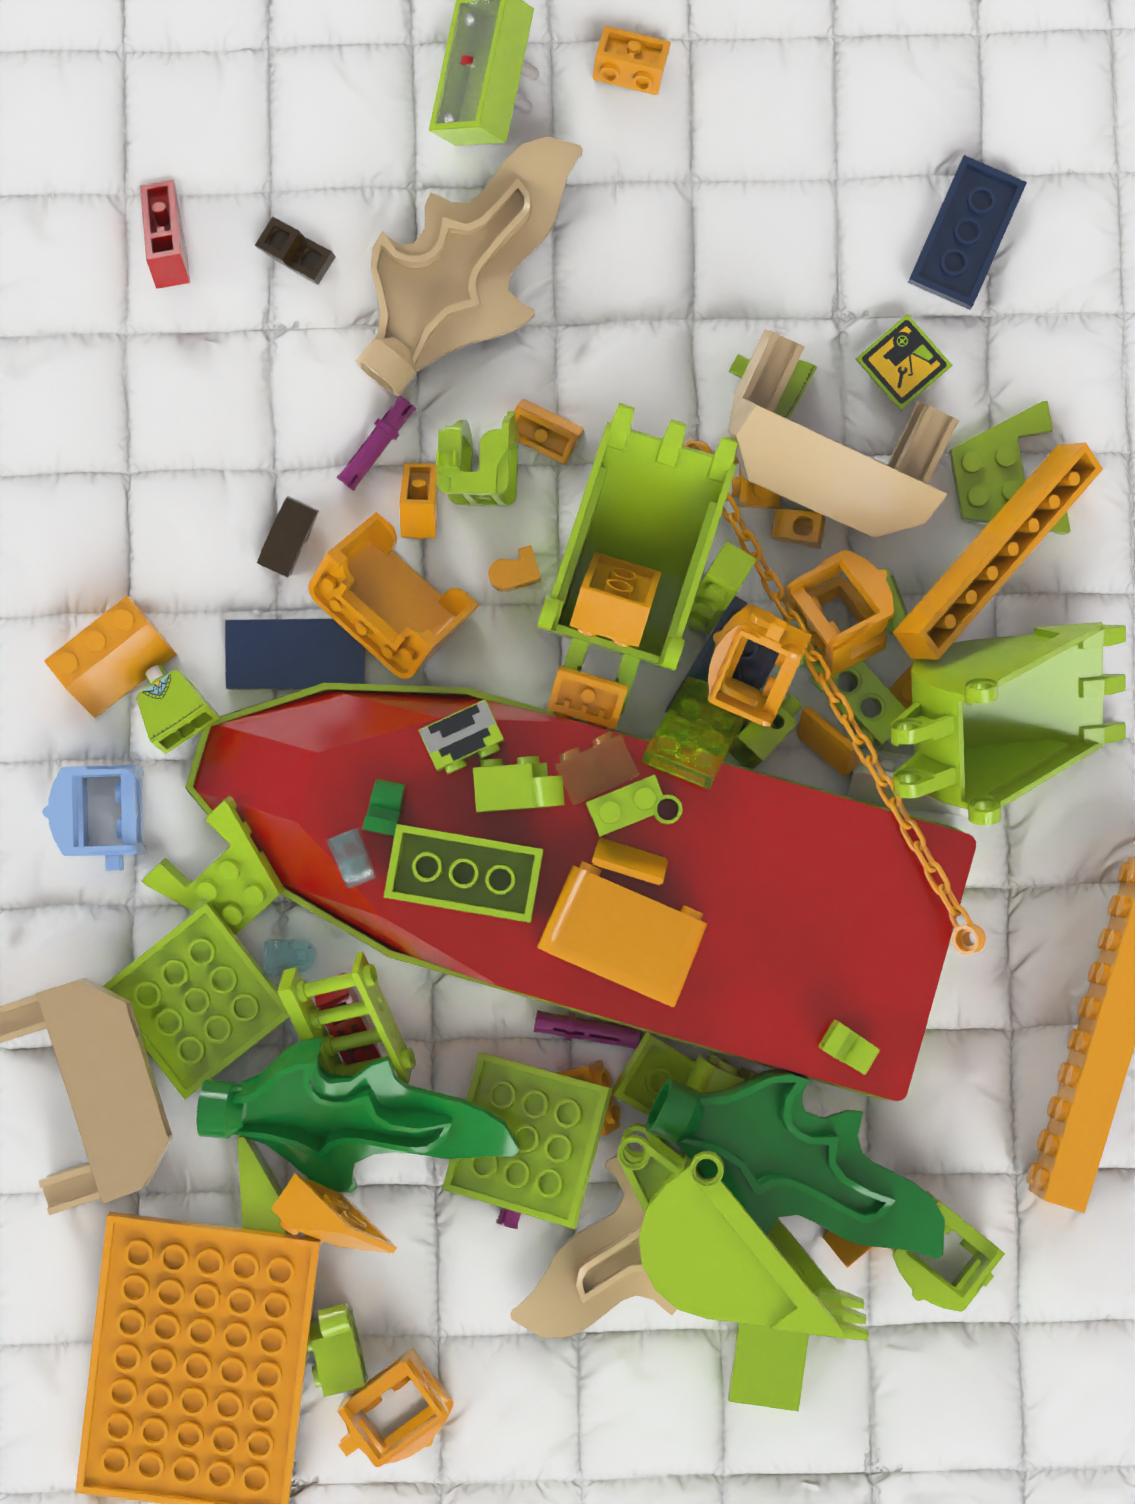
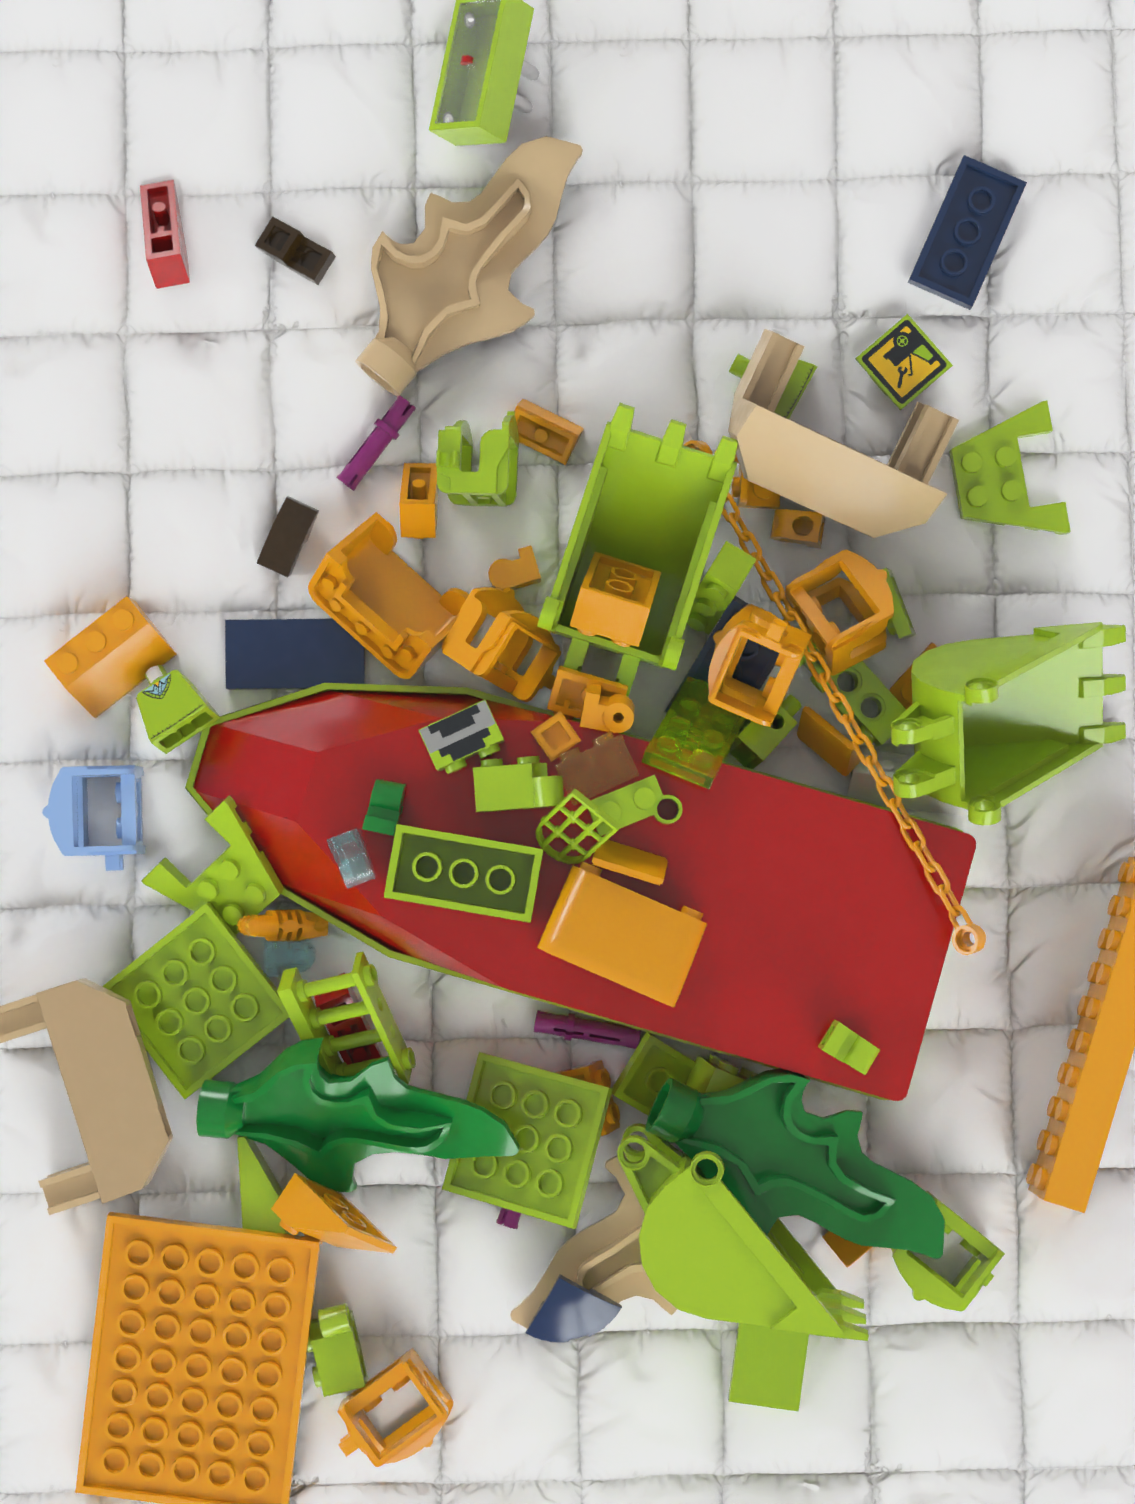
(284, 925): none -> light orange hinge
(504, 643): none -> light orange animal
(555, 736): none -> light orange tile
(571, 1313): none -> brick
(573, 818): none -> lime window
(606, 713): none -> light orange leg
(630, 60): light orange bracket -> none
(997, 551): light orange brick -> none

